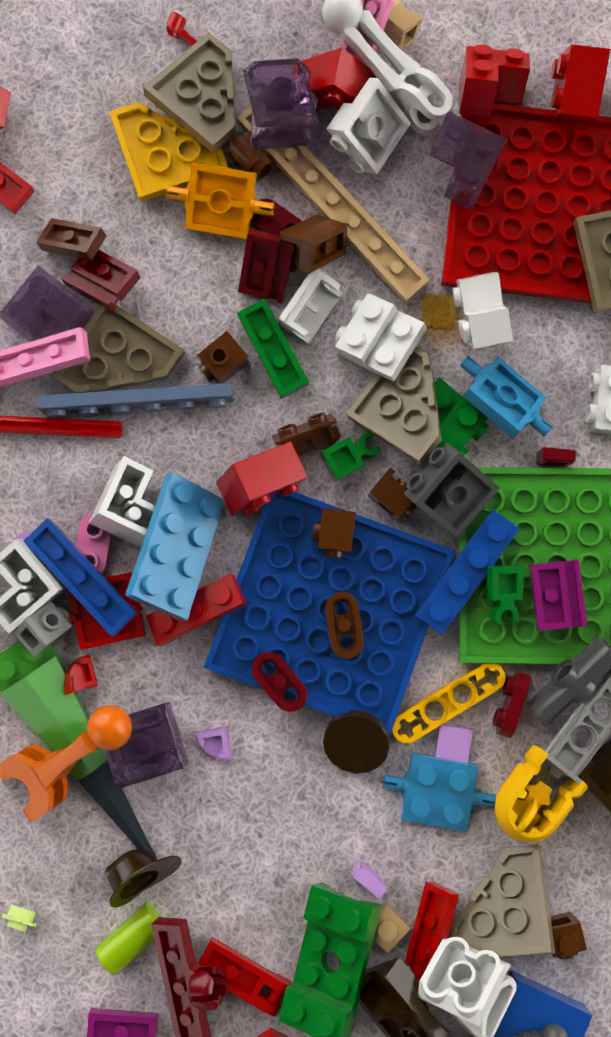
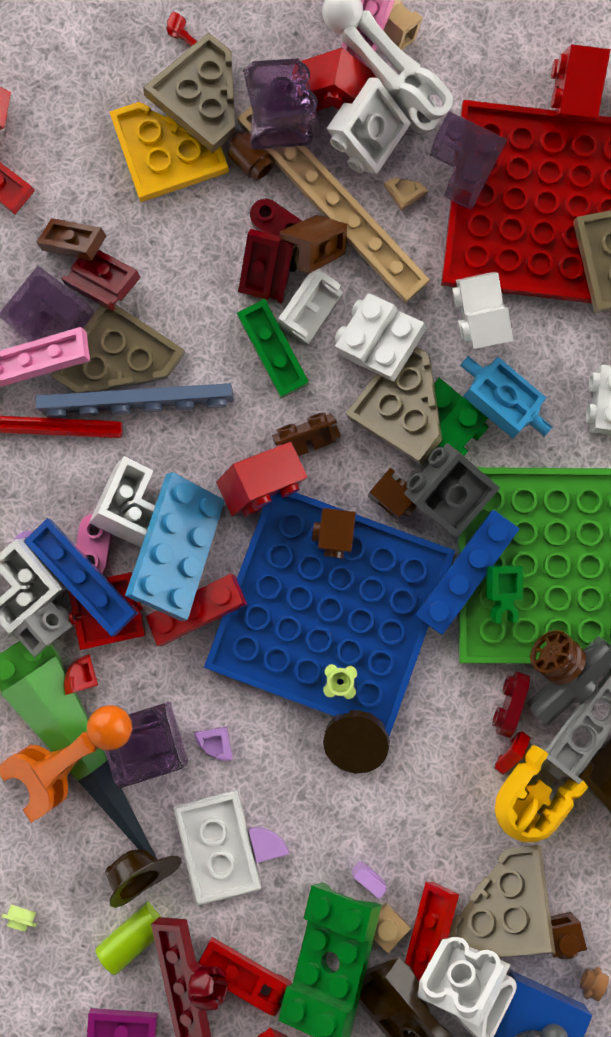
(217, 847): none -> white tile
(220, 200): light orange plate -> none
(222, 359): reddish brown brick -> none
(267, 844): none -> lavender tile
(279, 681): dark red plate -> none
(344, 624): reddish brown plate -> none
(346, 457): green plate -> none
(347, 688): none -> yellowish green plate
(405, 191): none -> tan tile
(438, 312): clear yellow plate -> none
(439, 792): dark azure plate -> none
(450, 706): yellow beam -> none
(453, 743): lavender tile -> none
(492, 77): red brick -> none
(514, 754): none -> red tile
(555, 457): dark red tile -> none
(557, 595): magenta plate -> none
(560, 659): none -> reddish brown wheel
(594, 983): none -> medium nougat plate

